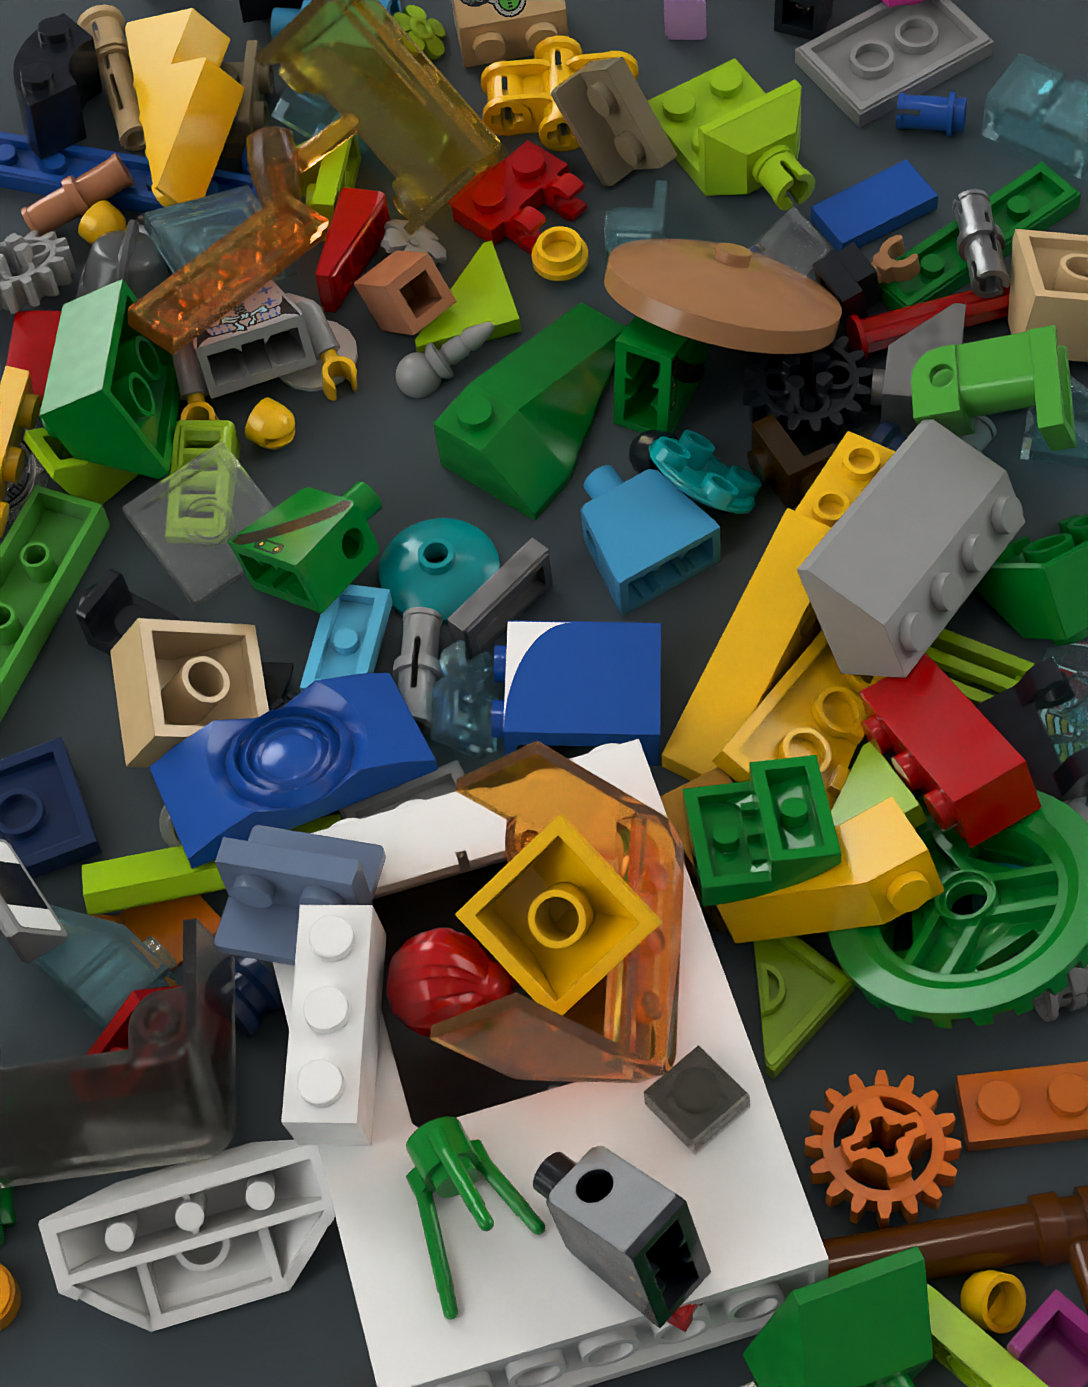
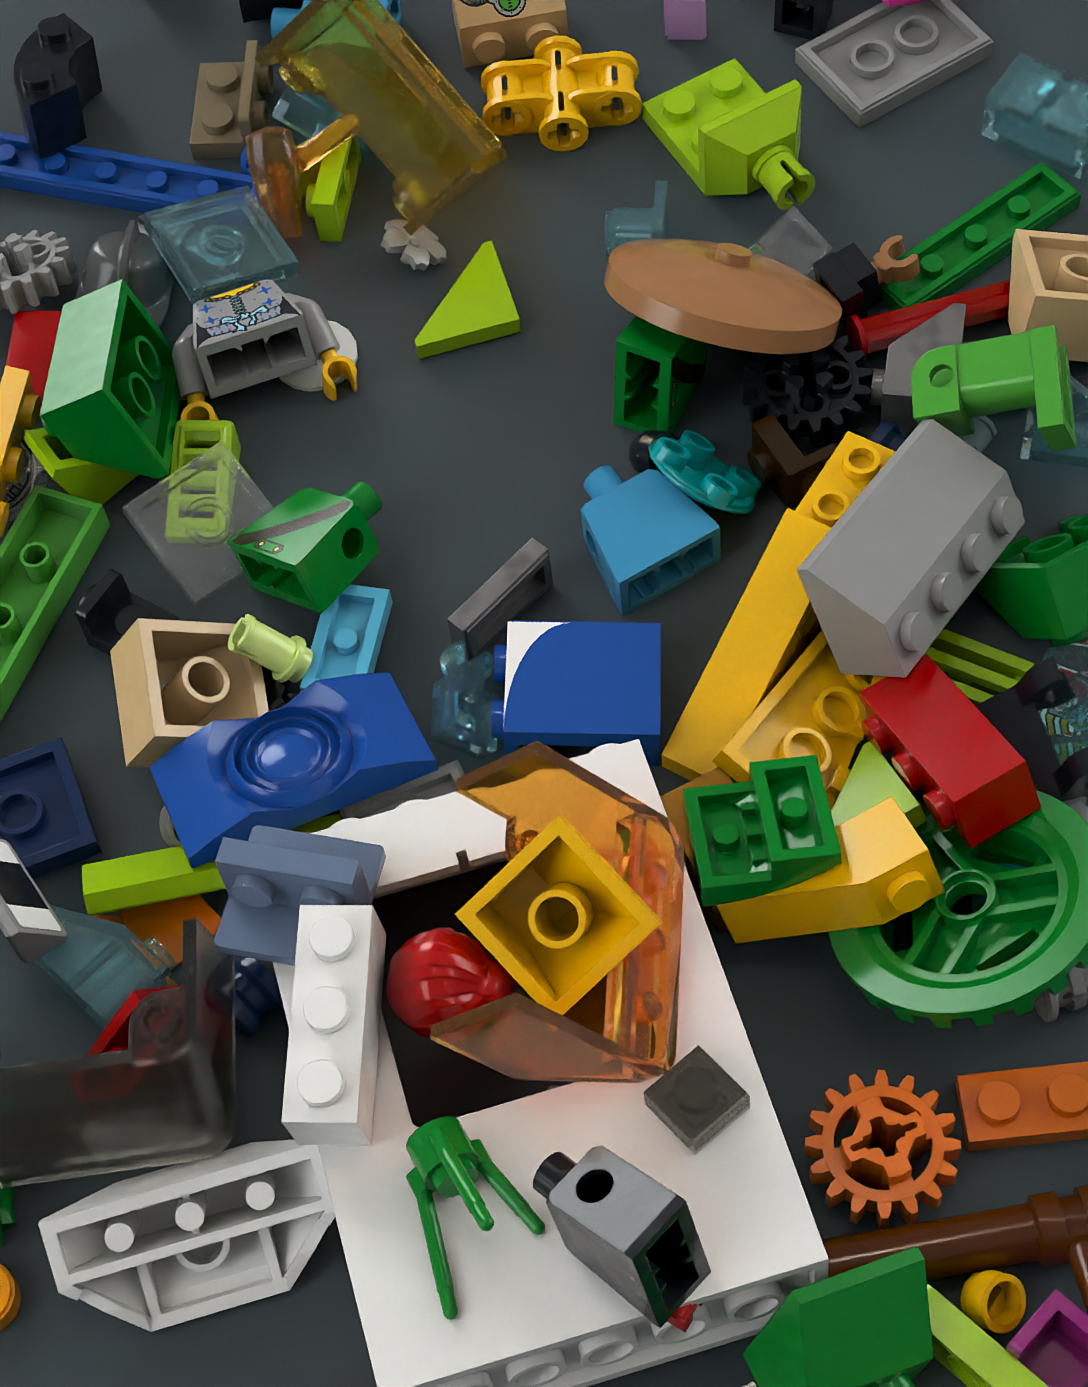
(78, 195): nougat pin -> none
(100, 219): yellow hinge -> none
(115, 71): tan pin -> none
(182, 100): yellow slope -> none
(227, 273): clear orange plate -> none
(270, 425): yellow hinge -> none
(282, 655): none -> yellowish green pin
(350, 243): red slope -> none
(405, 292): nougat brick -> none
(419, 657): light grey pin -> none
(421, 373): light grey bar -> none
(423, 32): lime plant -> none
(441, 585): teal dish -> none
(512, 192): red plate -> none
(529, 413): green wedge -> none
(559, 254): yellow plate -> none
(612, 120): dark tan bracket -> none
(795, 996): lime tile -> none
(874, 207): blue tile -> none
(936, 113): blue pin -> none
(980, 243): flat silver pin -> none

